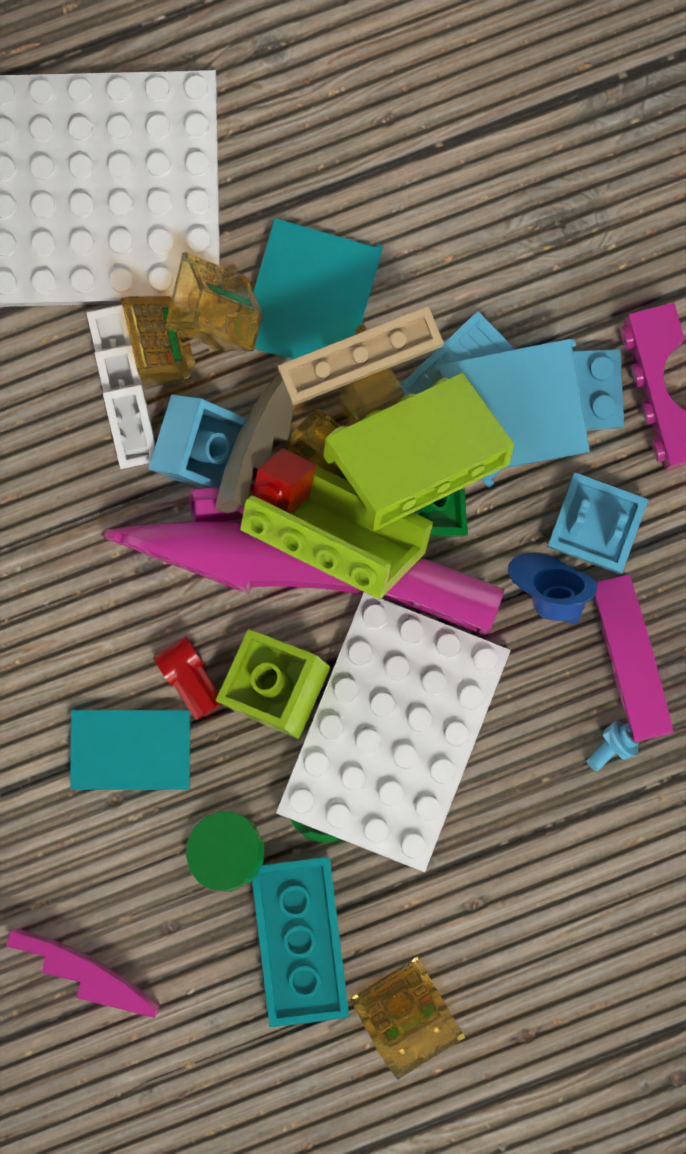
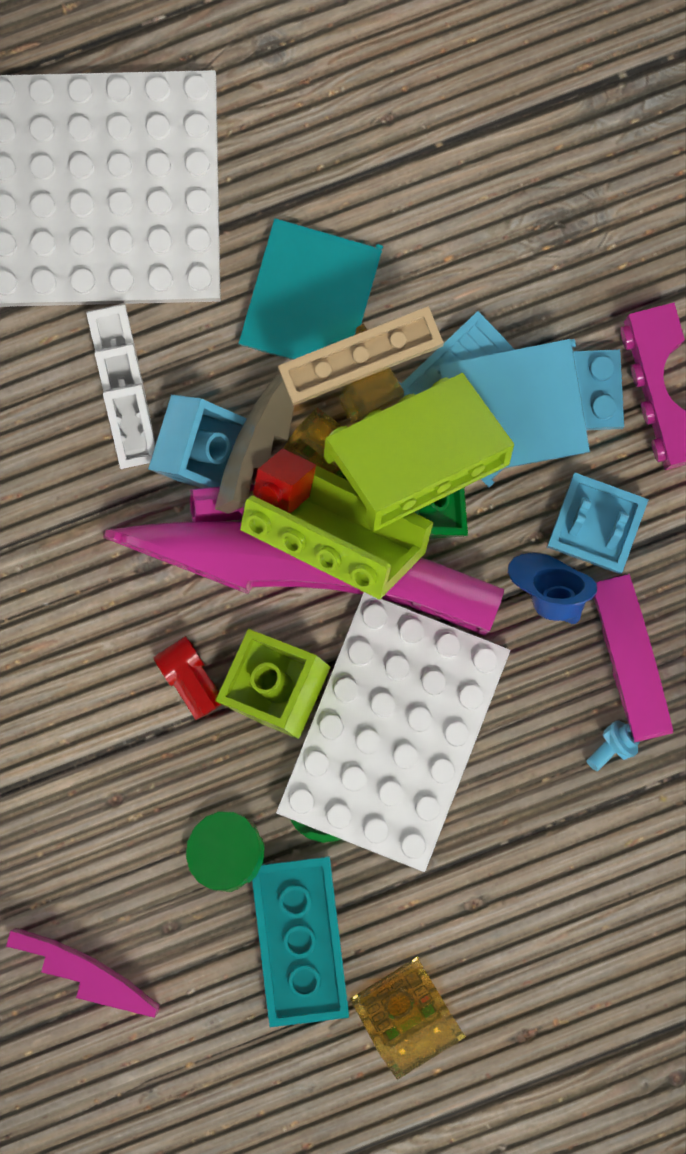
(130, 750): teal tile -> none
(156, 351): clear yellow slope -> none
(214, 306): clear yellow slope -> none

